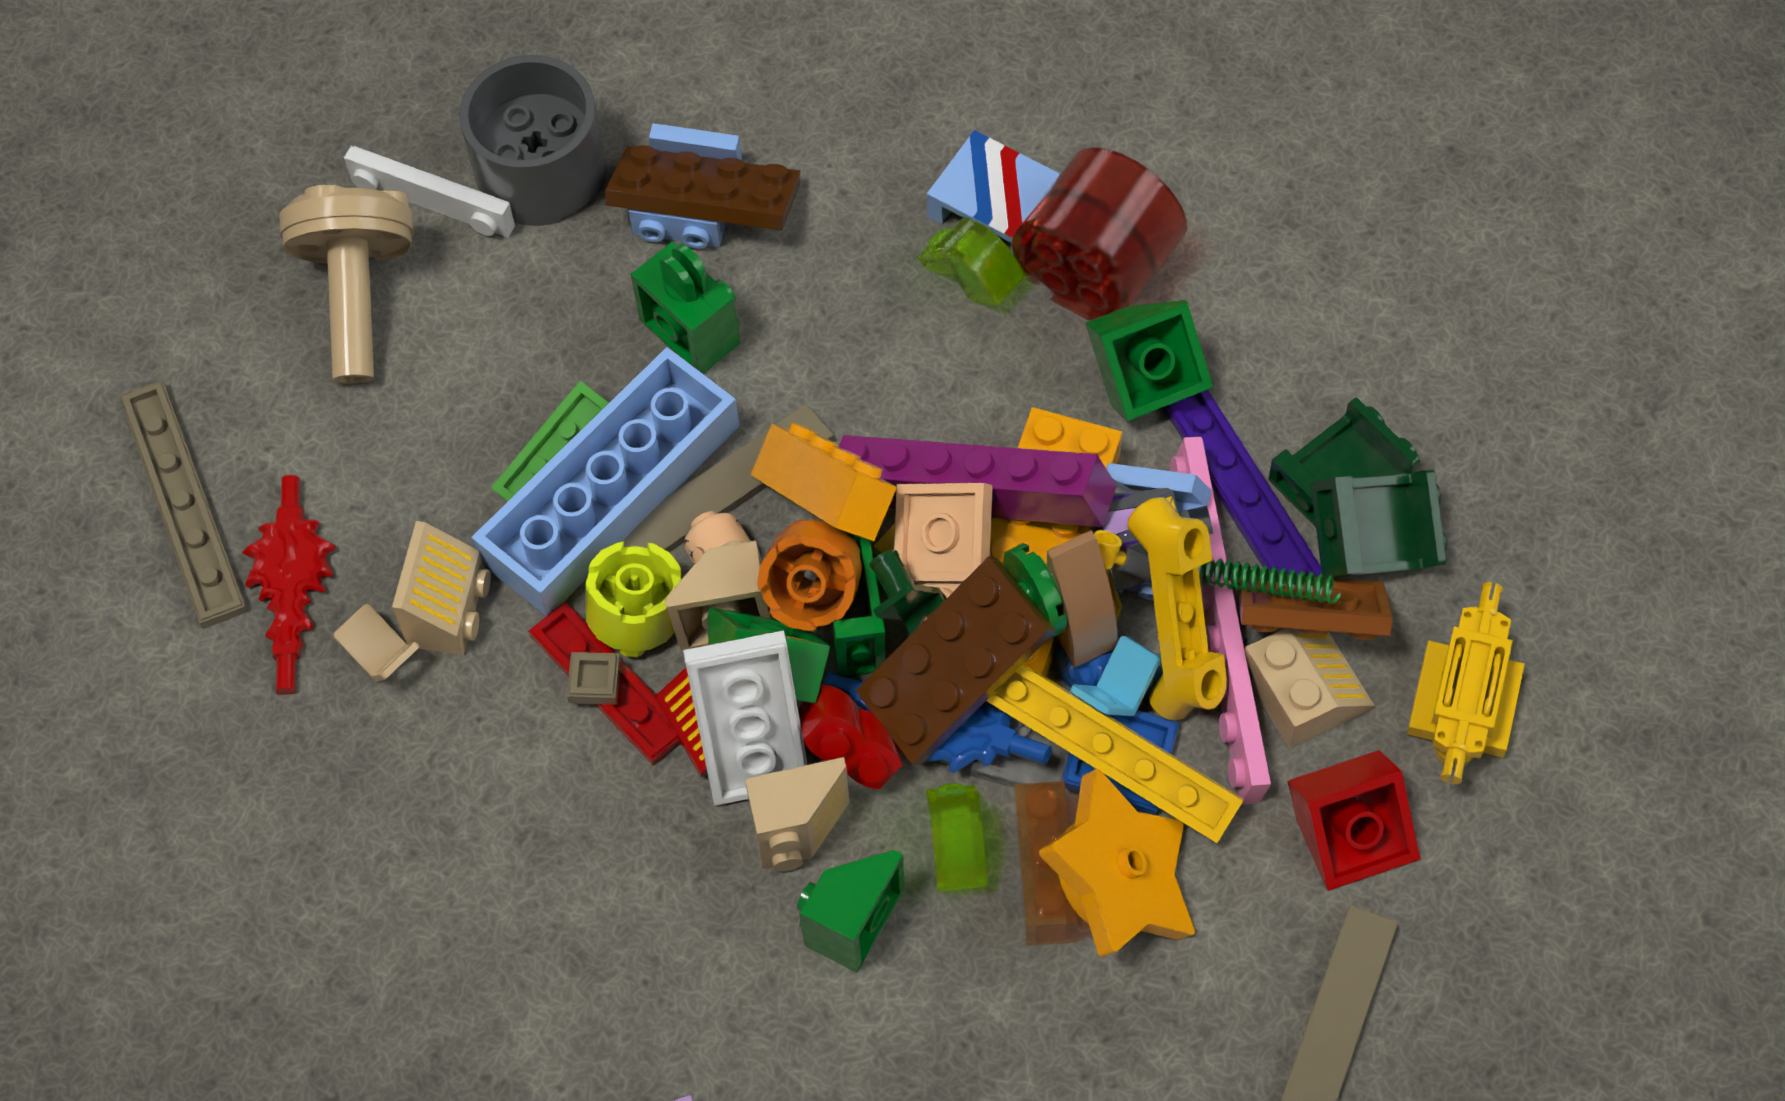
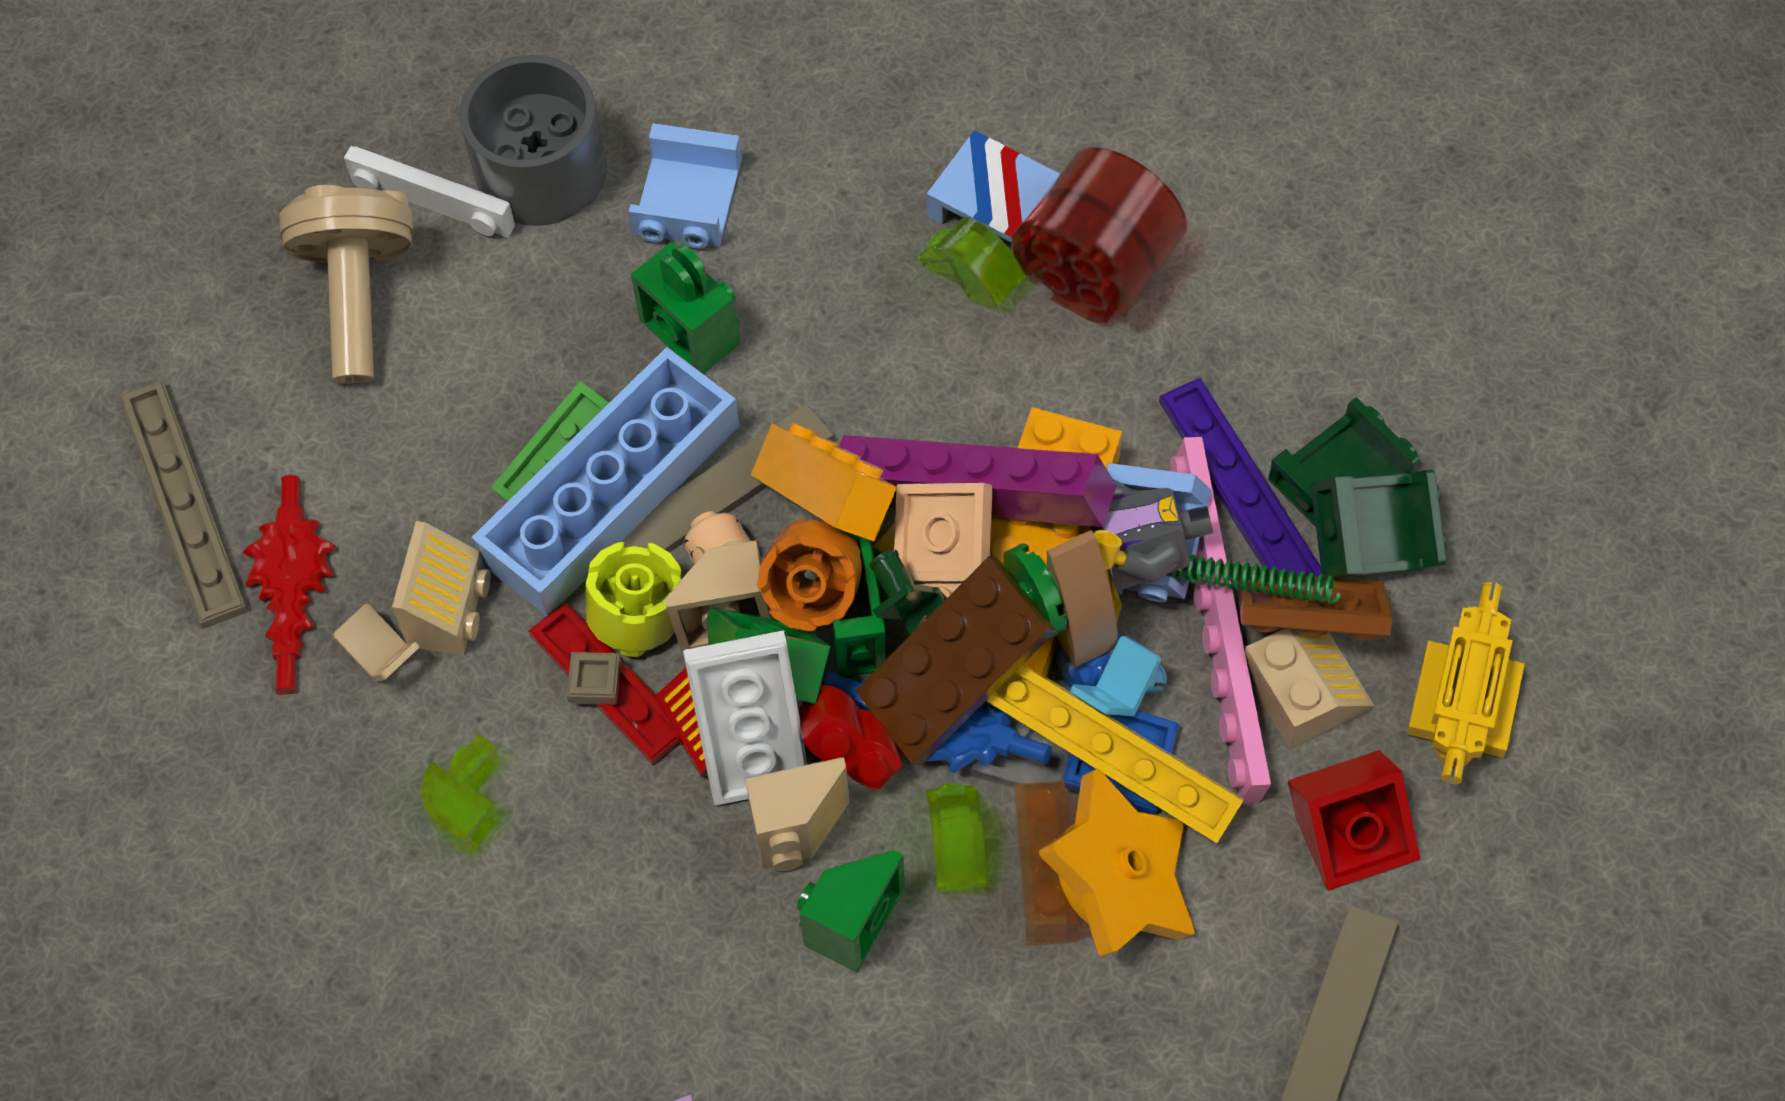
(452, 798): none -> clear neon green brick
(703, 187): reddish brown plate -> none
(1148, 356): green slope -> none
(1175, 552): yellow plate -> none

